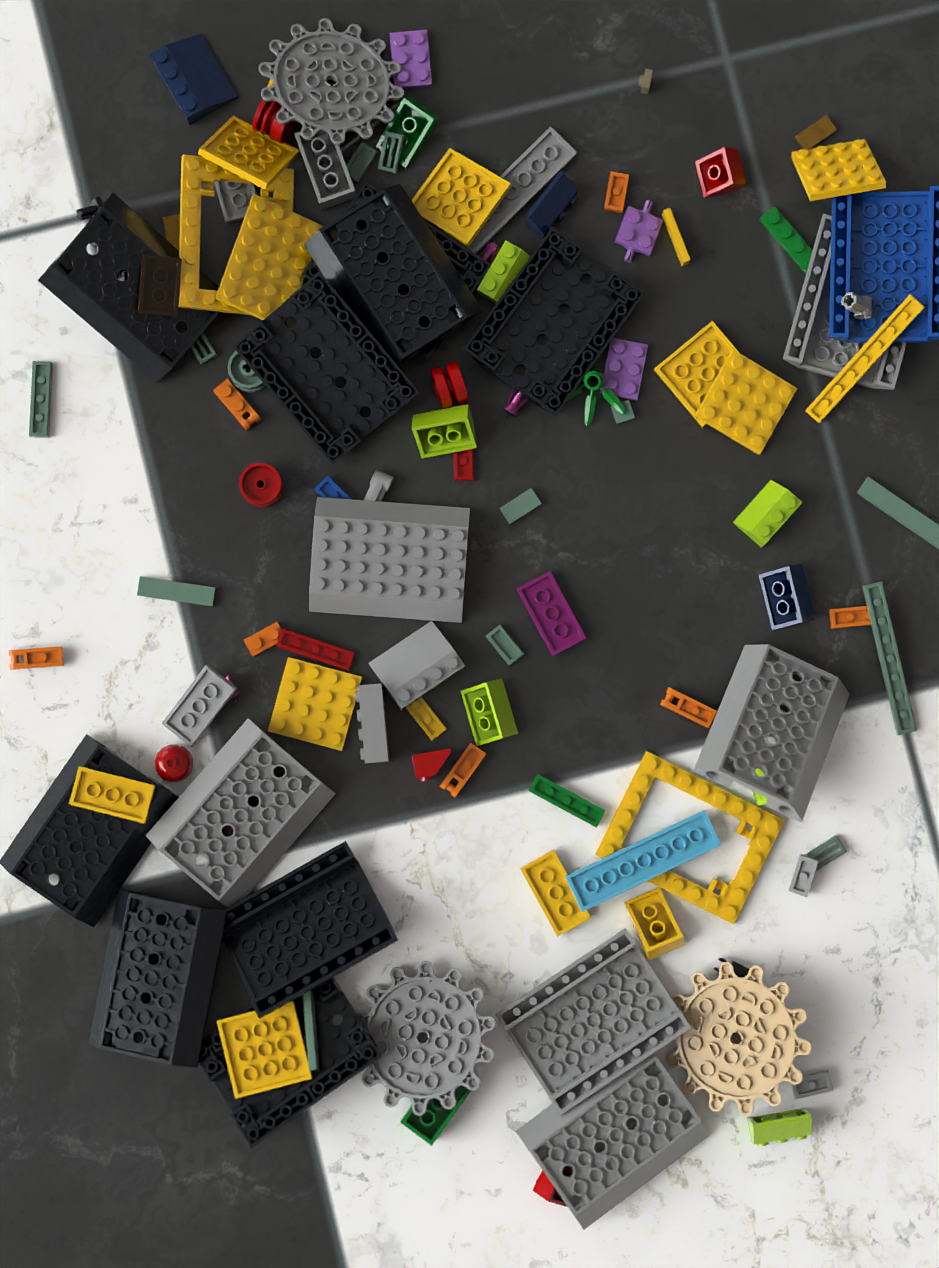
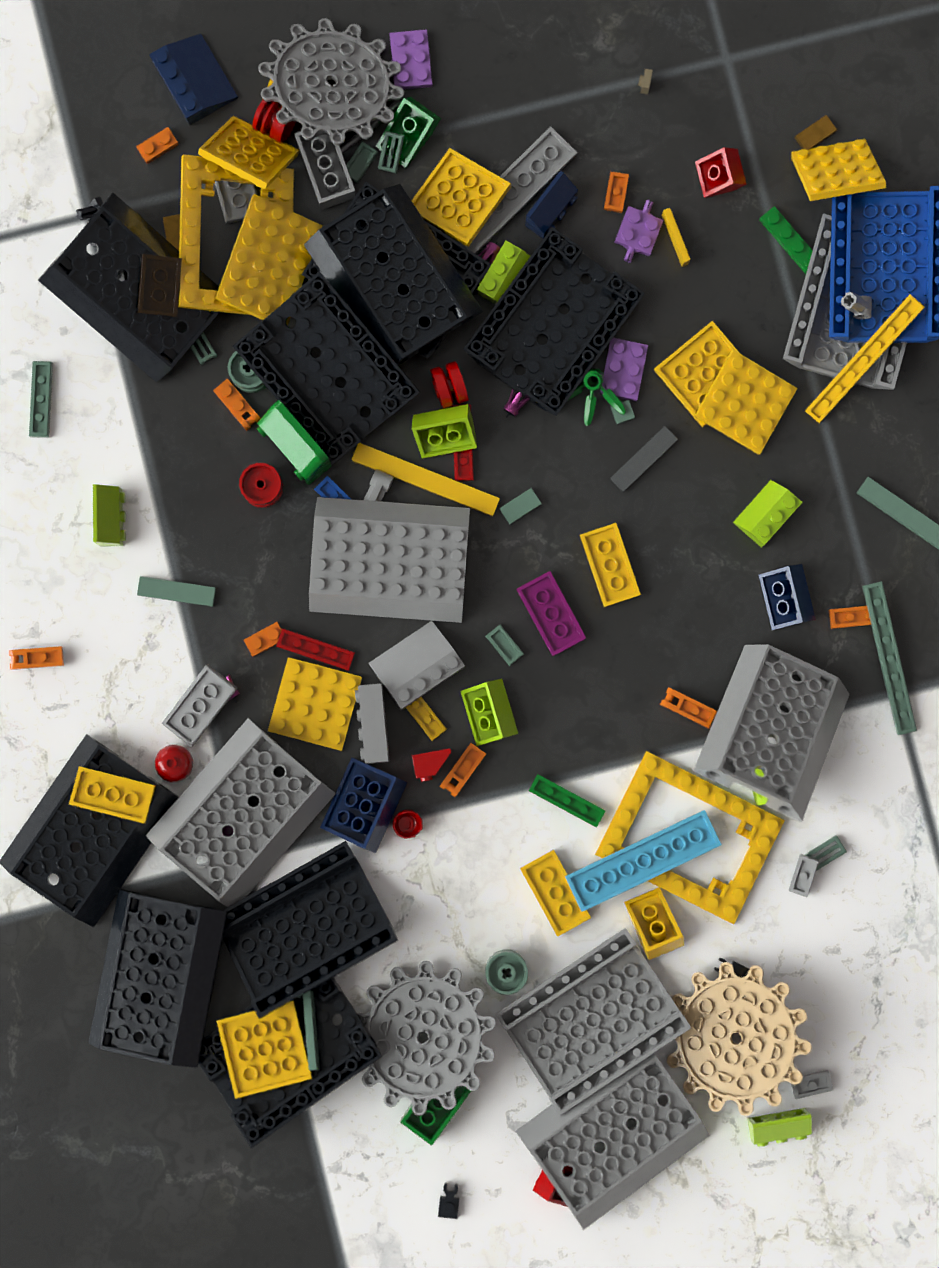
(108, 515): none -> lime slope
(157, 145): none -> orange plate
(294, 442): none -> windscreen
(363, 805): none -> dark blue slope
(407, 824): none -> red hair
(426, 479): none -> yellow tile
(448, 1204): none -> black plate
(508, 983): none -> sand green wheel
(610, 564): none -> yellow plate
(643, 459): none -> dark grey tile

